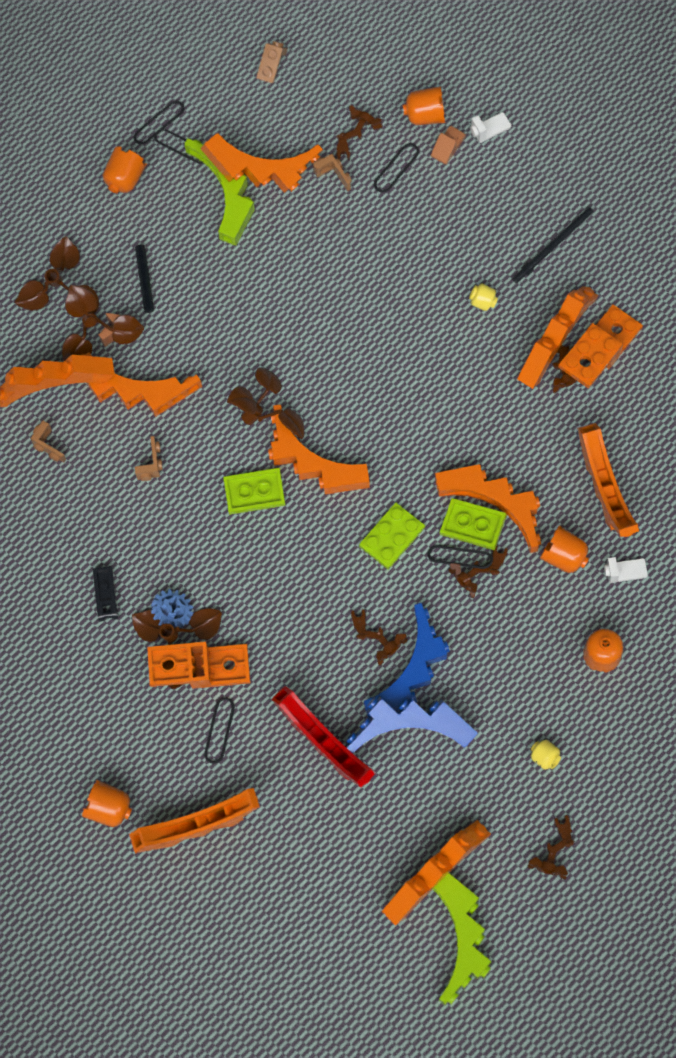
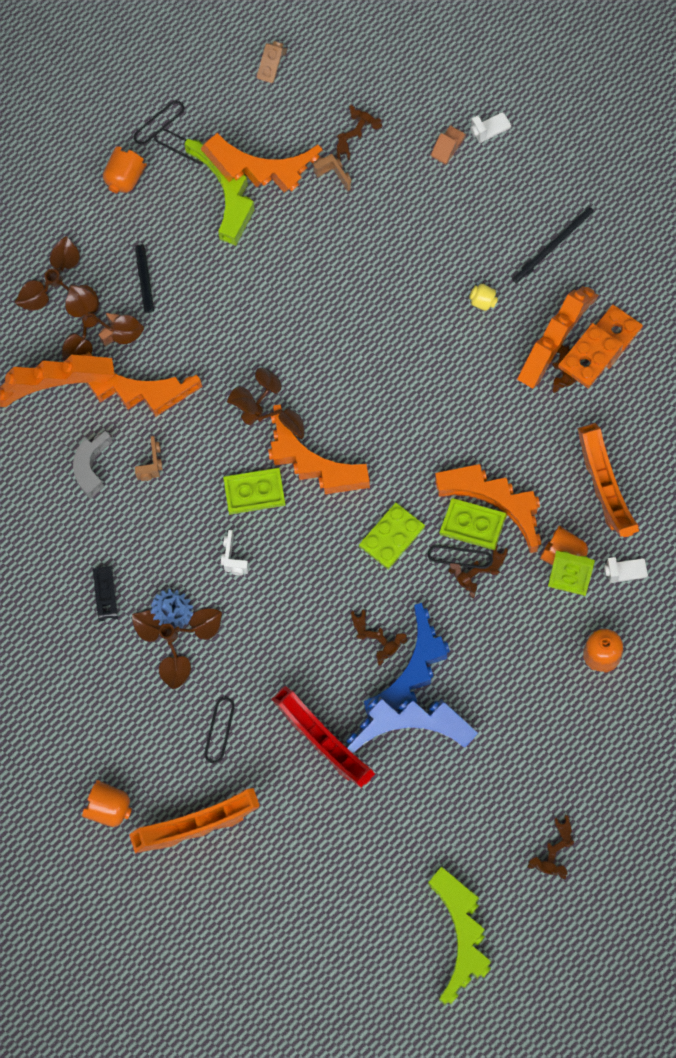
(39, 435): medium nougat bracket -> none
(83, 463): none -> light grey arch
(198, 665): orange bracket -> none
(237, 567): none -> white bracket
(375, 182): black piece -> none
(425, 106): orange cylinder -> none
(434, 871): orange arch -> none
(545, 754): light yellow head -> none
(571, 573): none -> lime plate

